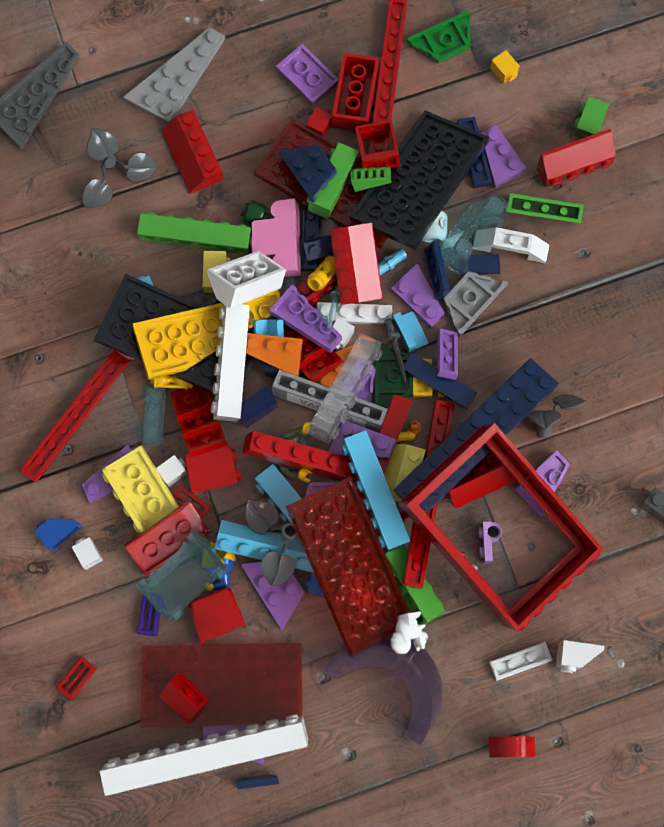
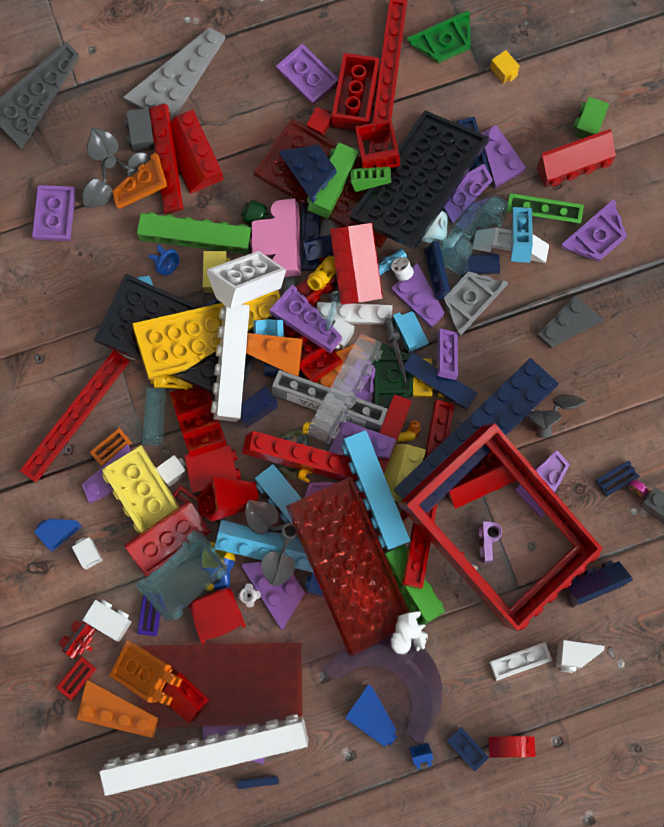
(54, 213): none -> medium lavender plate
(79, 641): none -> red hips
(106, 620): none -> white brick
(112, 711): none -> orange wing
(123, 437): none -> orange tile
(140, 130): none -> dark grey brick
(143, 183): none -> orange wing
(143, 673): none -> orange tile
(165, 149): none -> red plate
(166, 262): none -> blue piece
(225, 497): none -> red slope
(243, 595): none -> white plate
(372, 718): none -> blue slope
(402, 268): none -> white wheel
(421, 754): none -> blue tile
(467, 749): none -> dark blue plate
(469, 189): none -> medium lavender wing
(521, 235): none -> medium azure slope
(570, 321): none -> dark grey wing
(597, 583): none -> dark blue slope
(598, 235): none -> medium lavender wing
(630, 470): none -> dark blue tile
(638, 488): none -> dark pink tile

